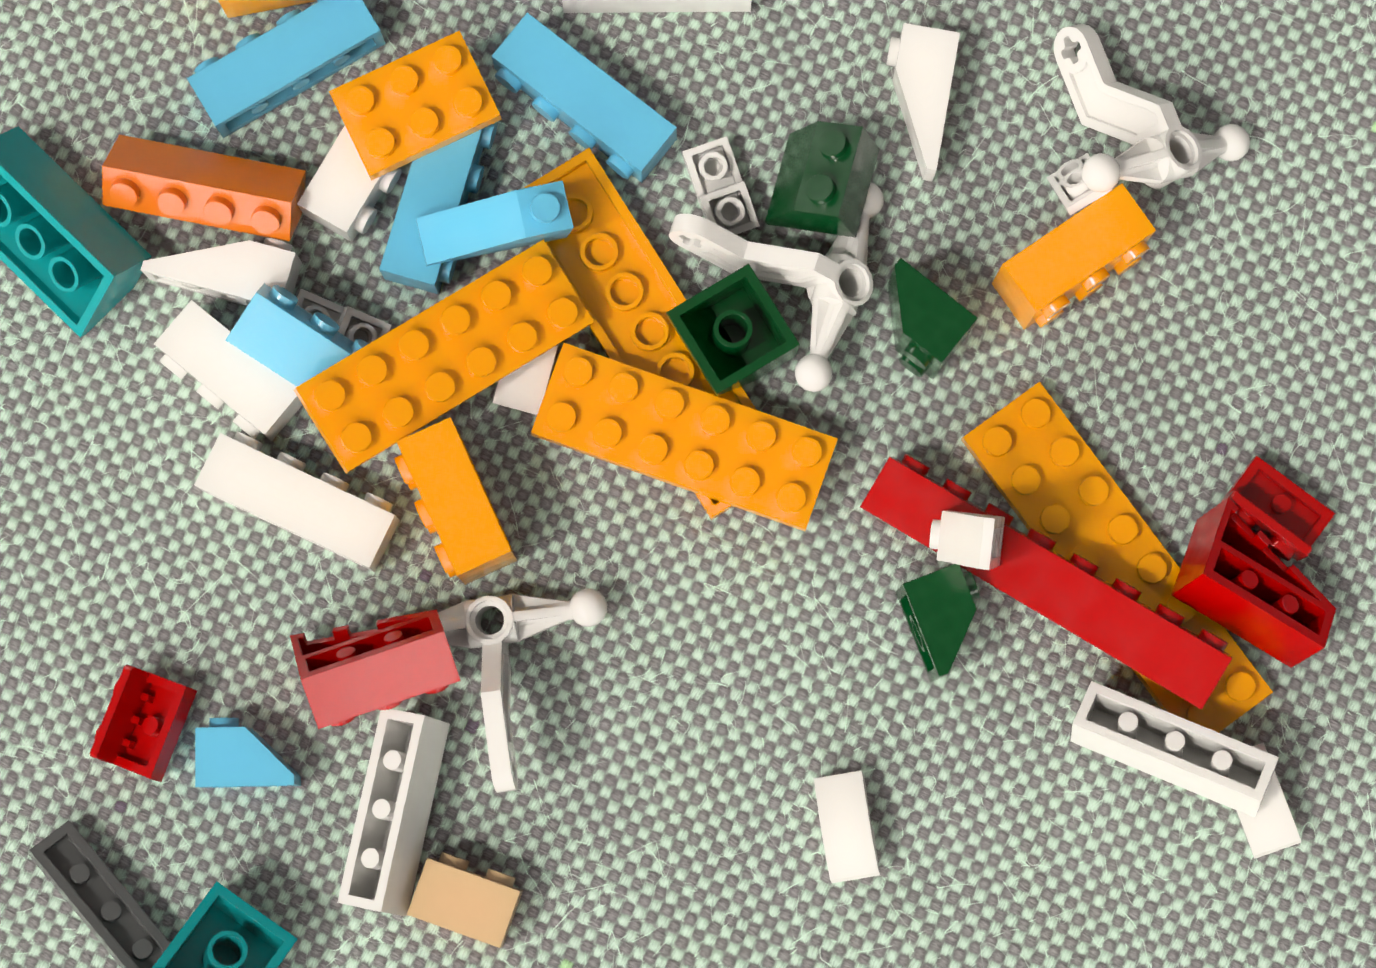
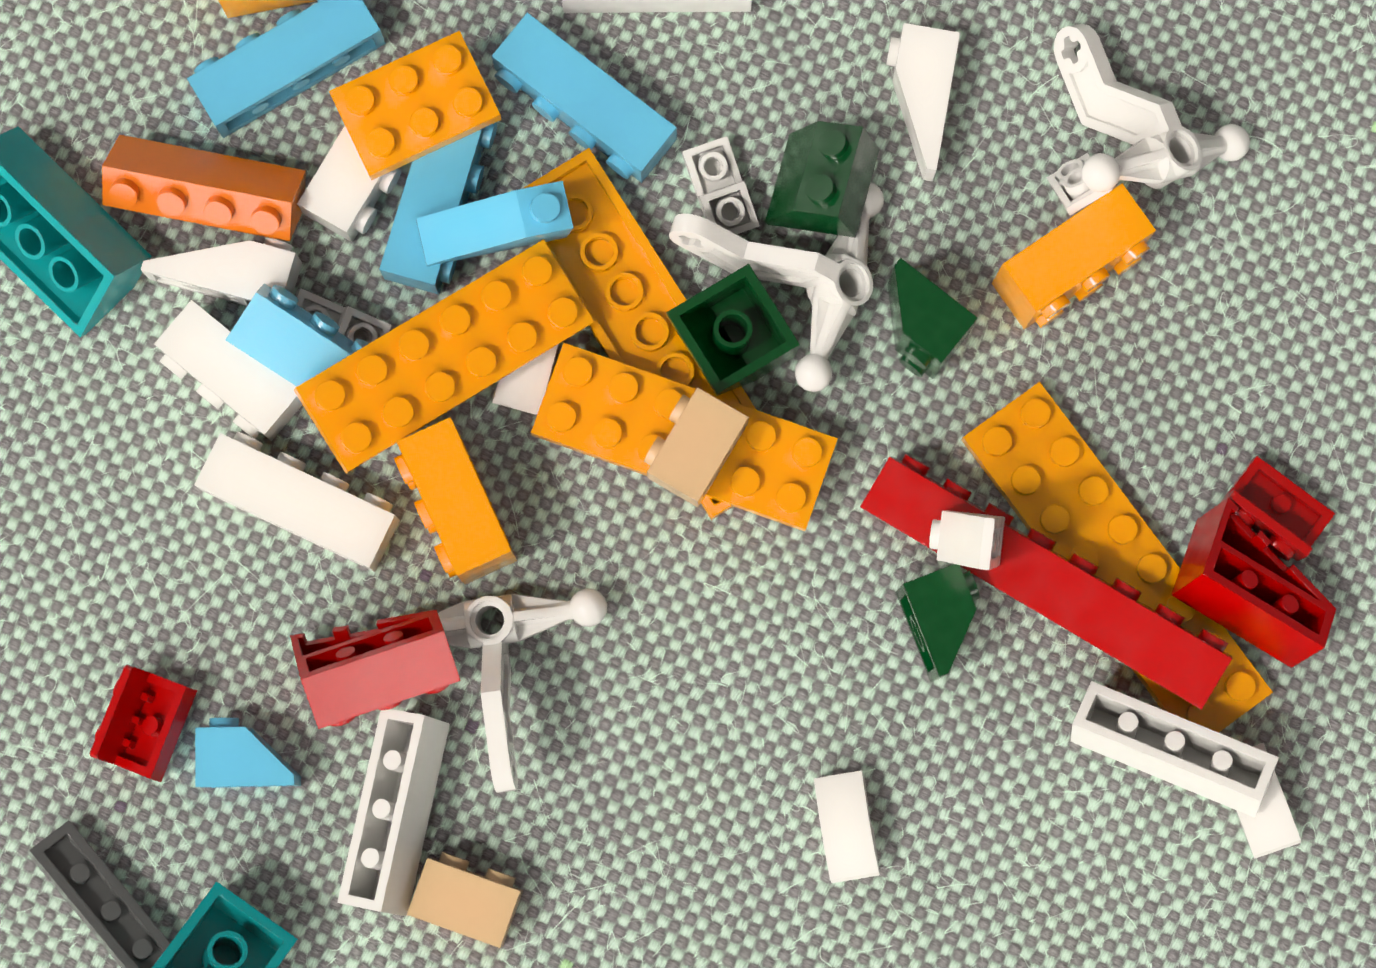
(696, 446): none -> tan brick

